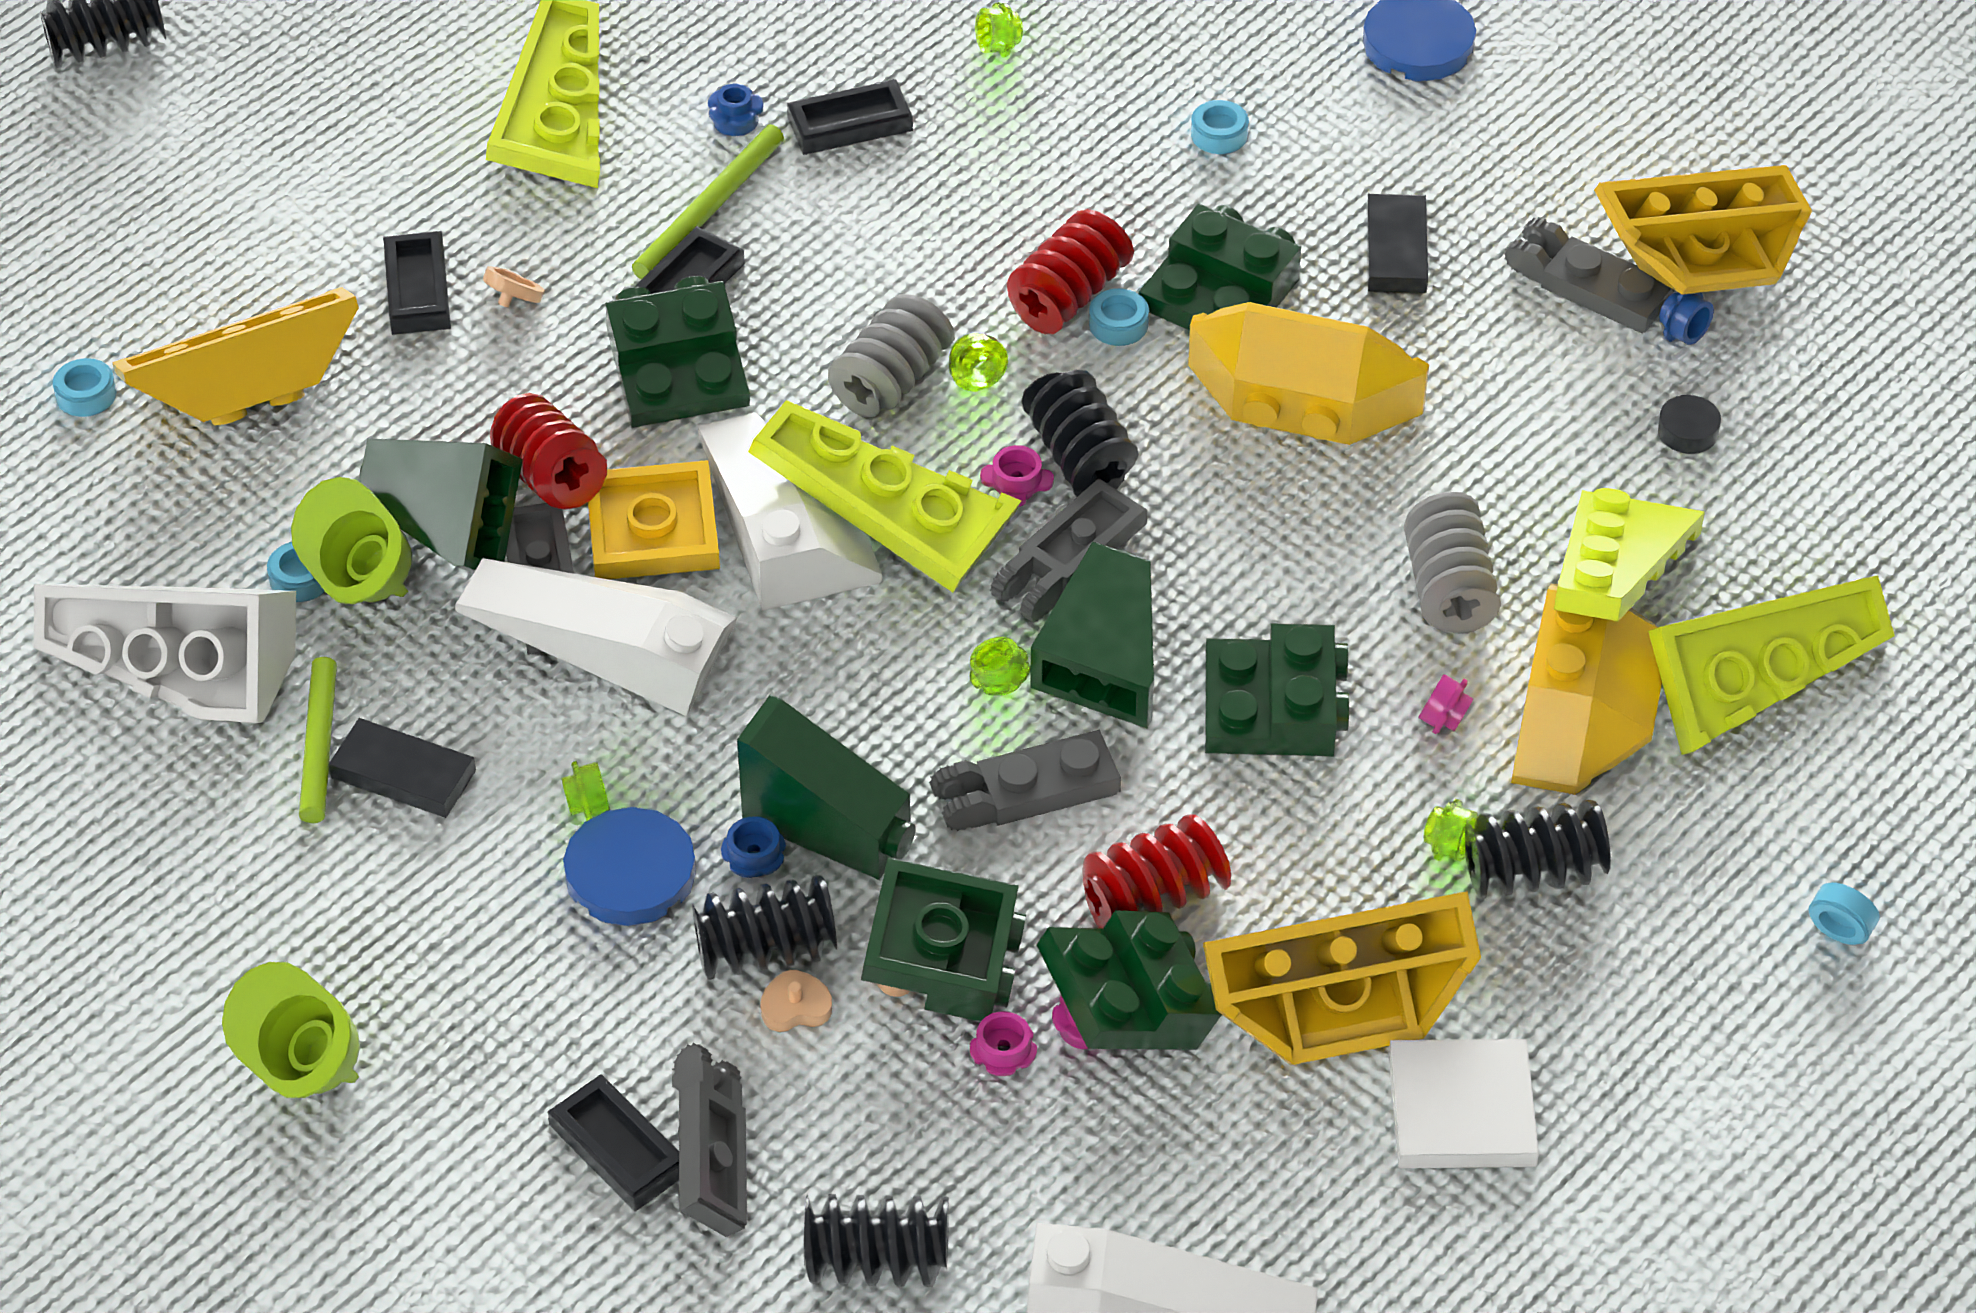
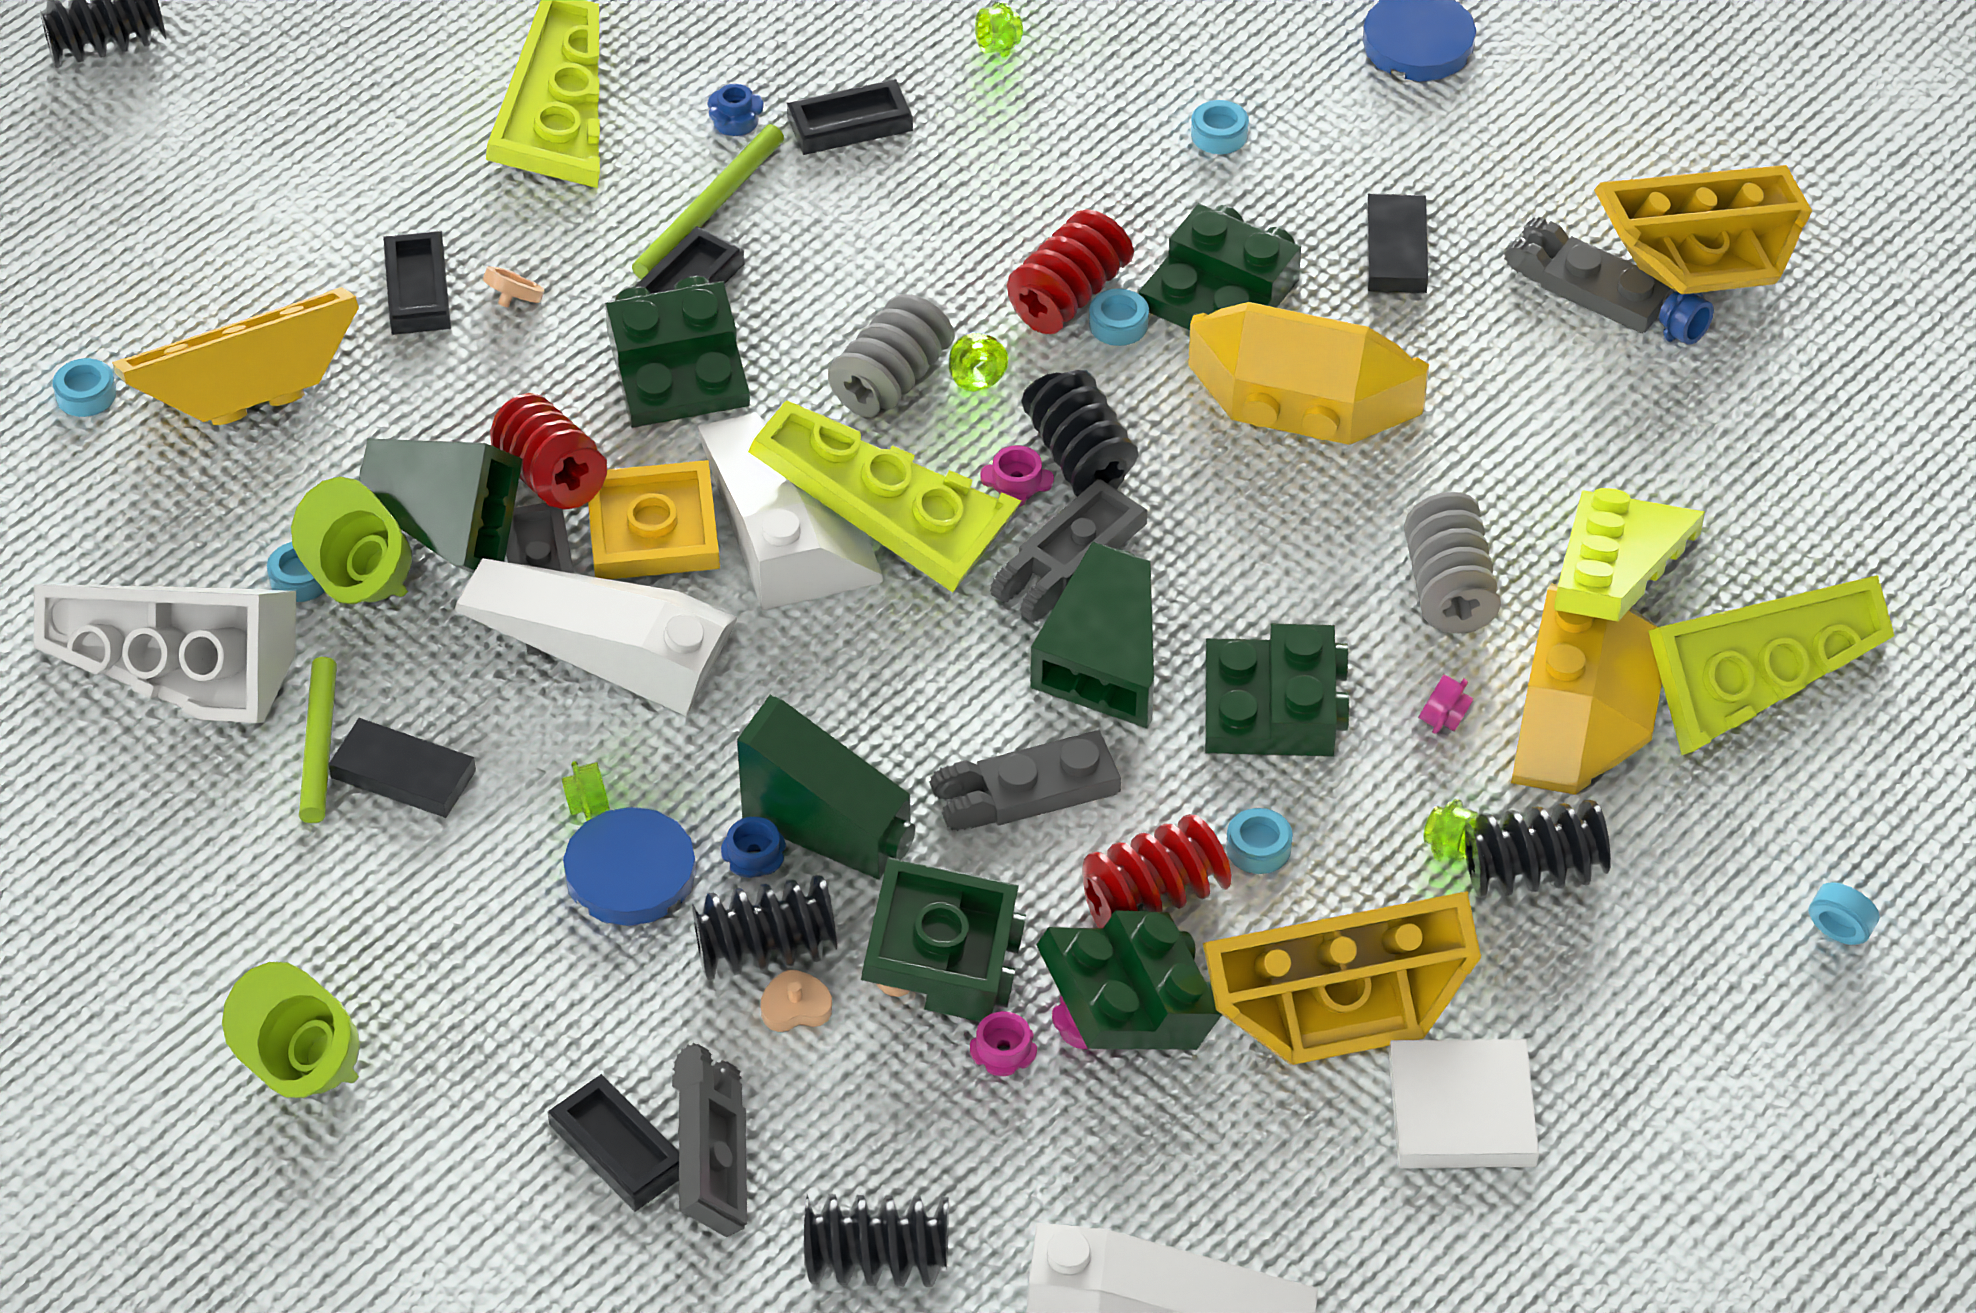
(998, 666): clear neon green plate -> none
(1259, 840): none -> medium azure tile
(1689, 424): black tile -> none

